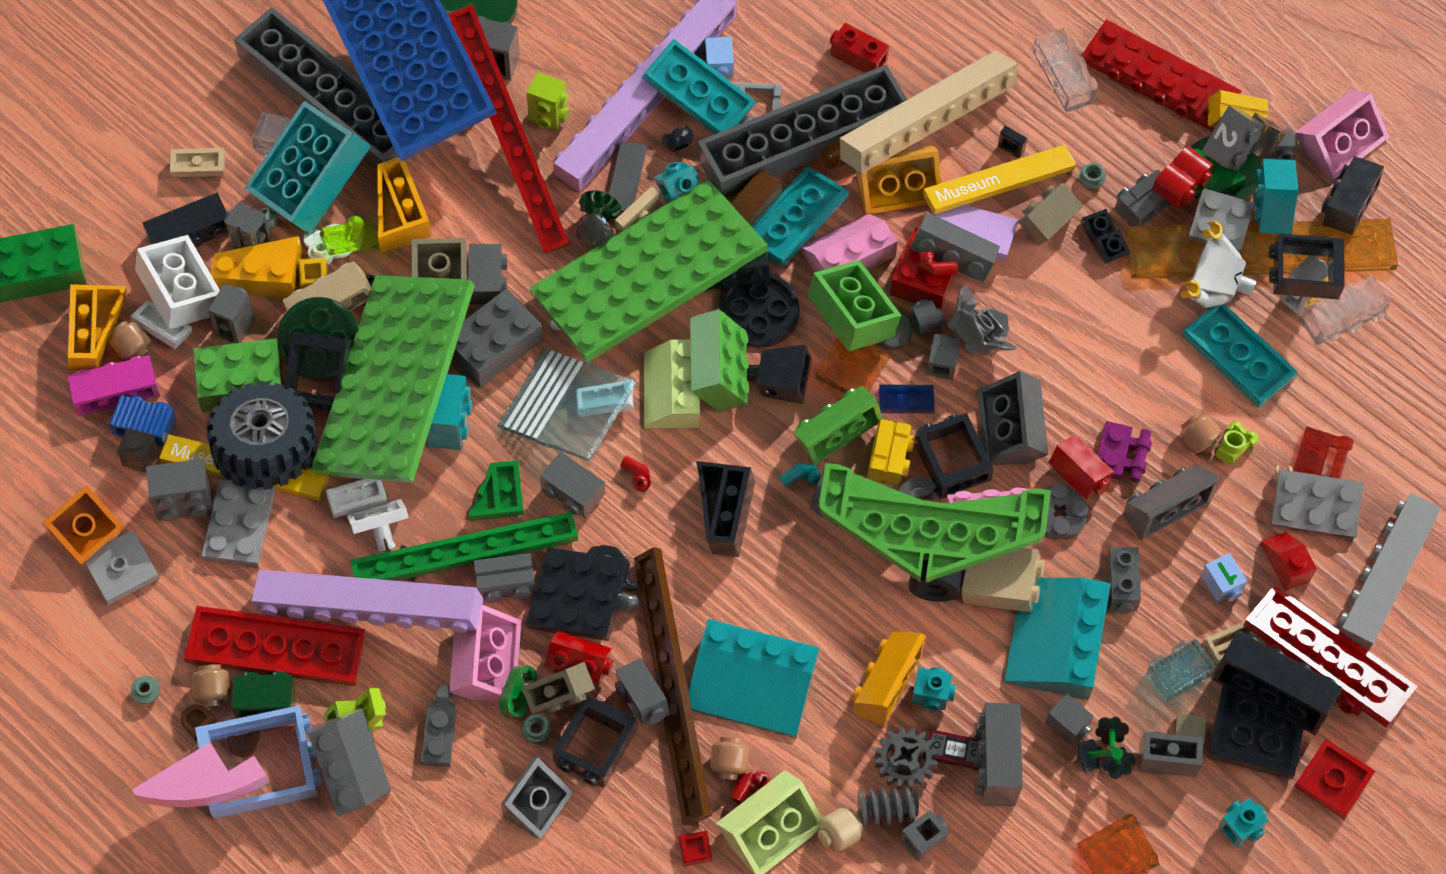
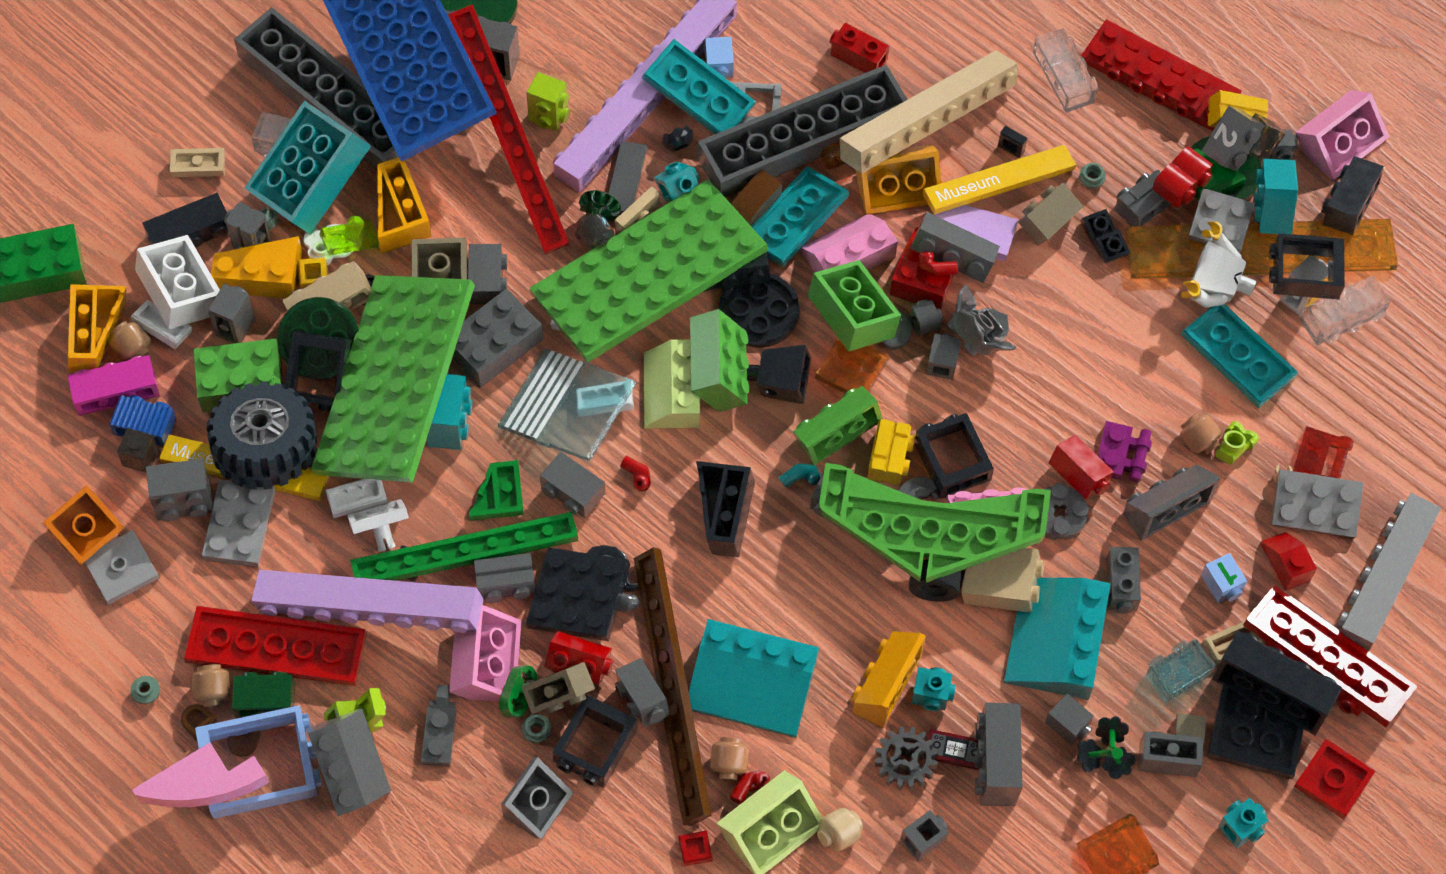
(888, 807): dark grey piece -> none
(906, 398): clear blue tile -> none
(1013, 420): dark grey slope -> none

